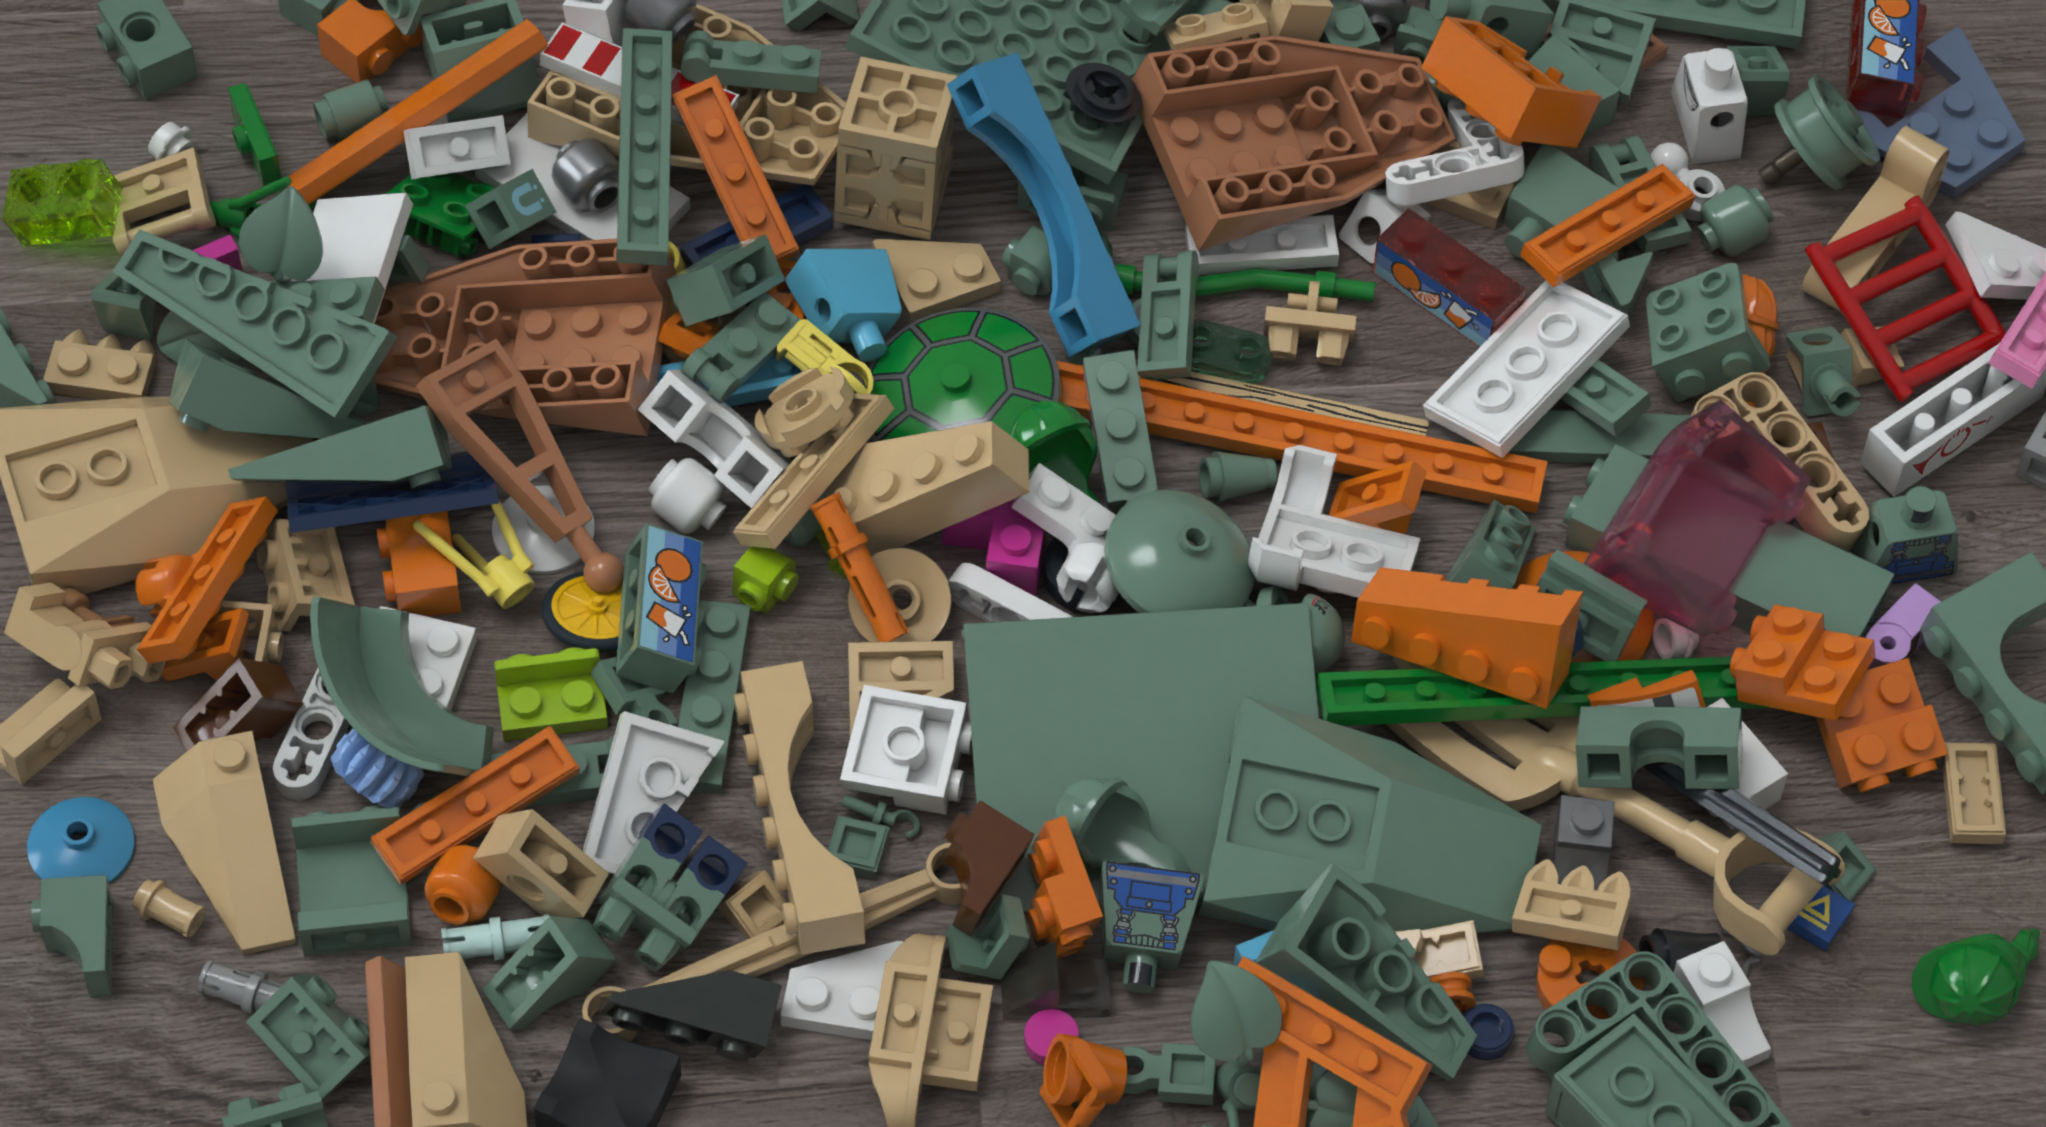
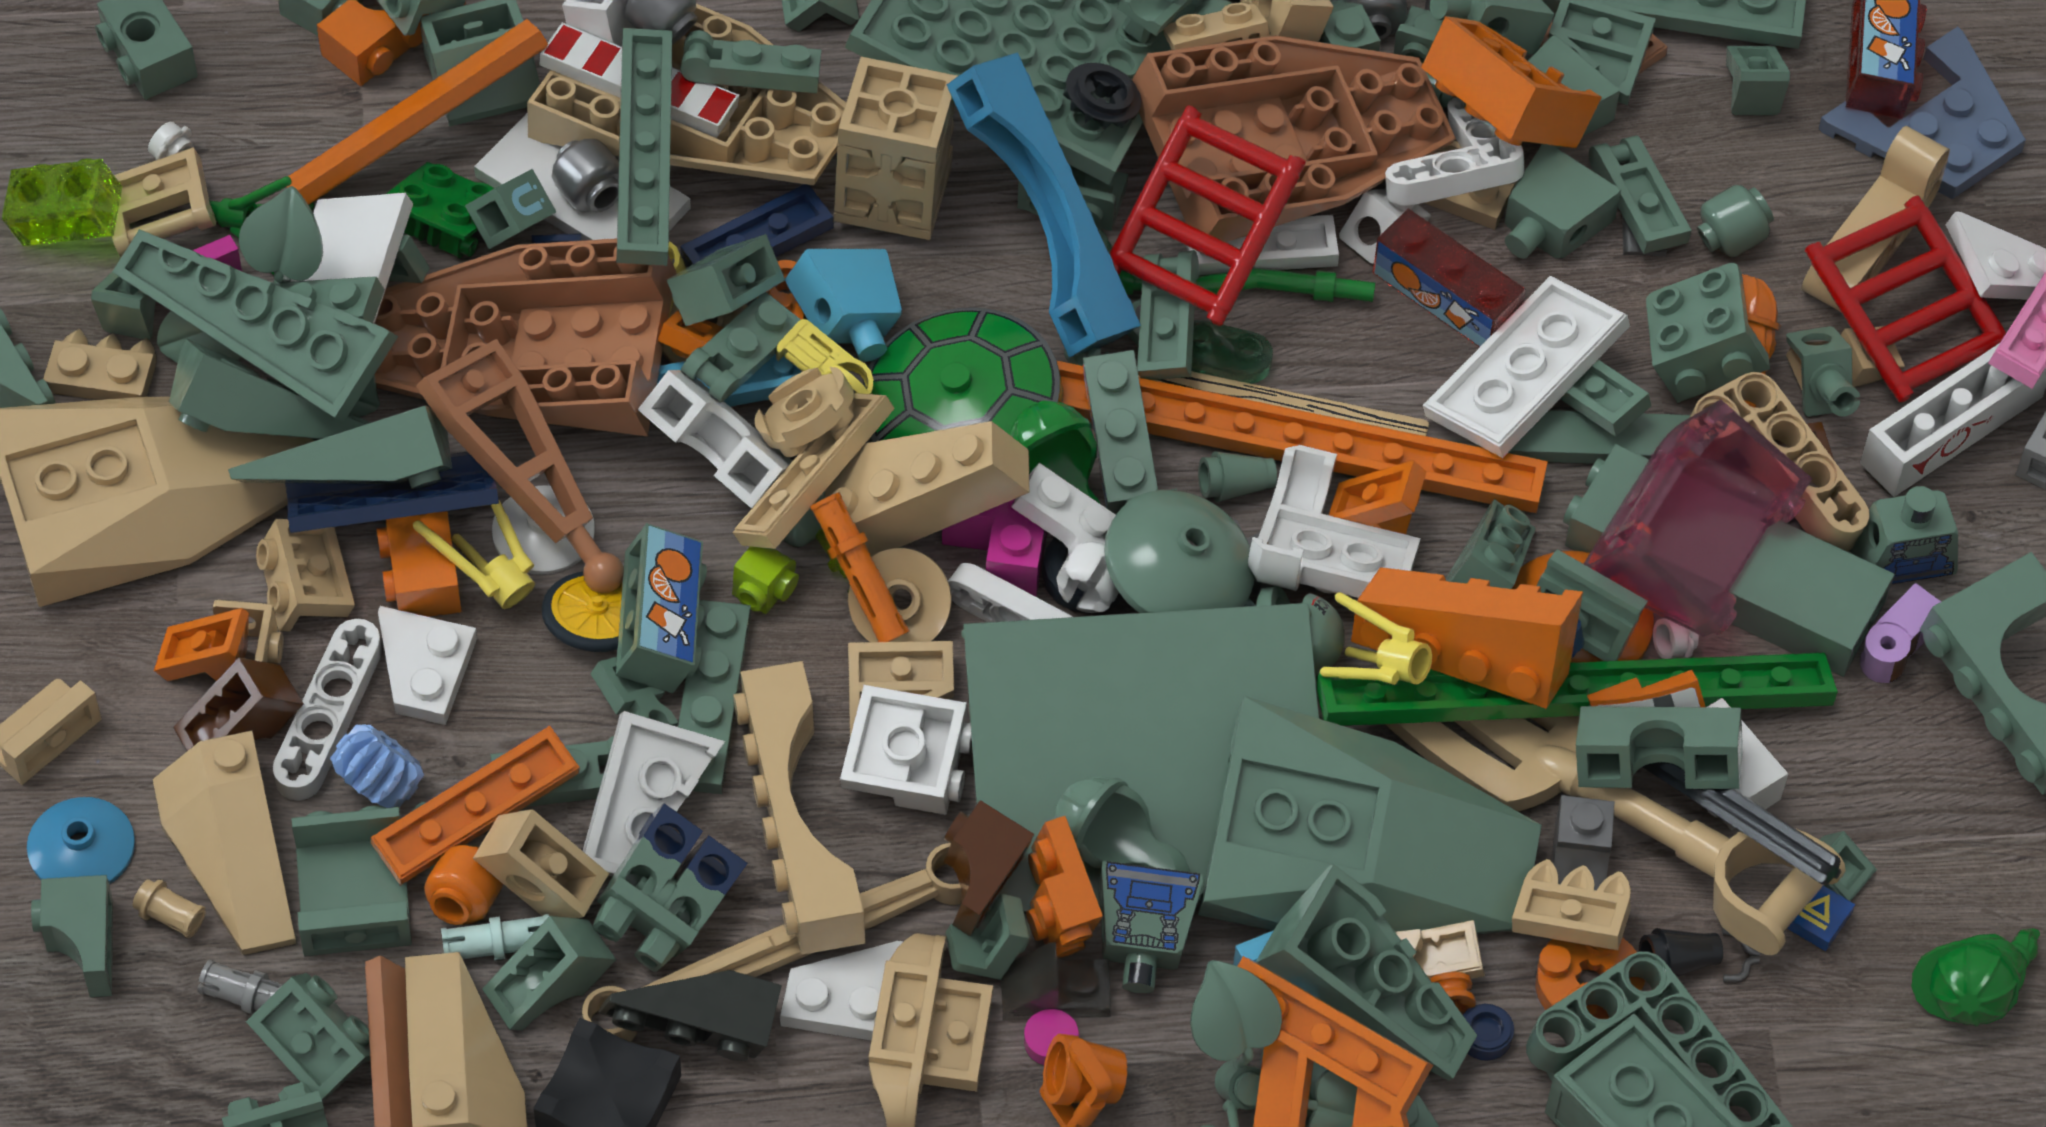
(74, 638): tan hips -> none
(194, 585): orange plate -> none
(252, 136): green plate -> none
(349, 109): sand green brick -> none
(378, 690): sand green panel -> none
(457, 147): white tile -> none
(549, 692): lime bracket -> none
(687, 496): white head -> none
(733, 166): orange tile -> none
(753, 905): tan slope -> none
(859, 845): sand green tile -> none
(879, 813): sand green hand -> none
(938, 275): tan wing -> none
(1030, 263): sand green plate -> none
(1179, 1074): sand green plate -> none
(1240, 260): none -> red bar
(1330, 329): tan hips -> none
(1396, 657): none -> light yellow plant
(1607, 225): orange tile -> none
(1618, 281): sand green slope -> none
(1676, 160): white plate -> none
(1706, 88): white torso -> none
(1724, 996): white arch -> none
(1800, 664): orange plate -> none
(1824, 134): sand green wheel -> none
(1883, 730): orange plate -> none
(1973, 793): tan plate -> none

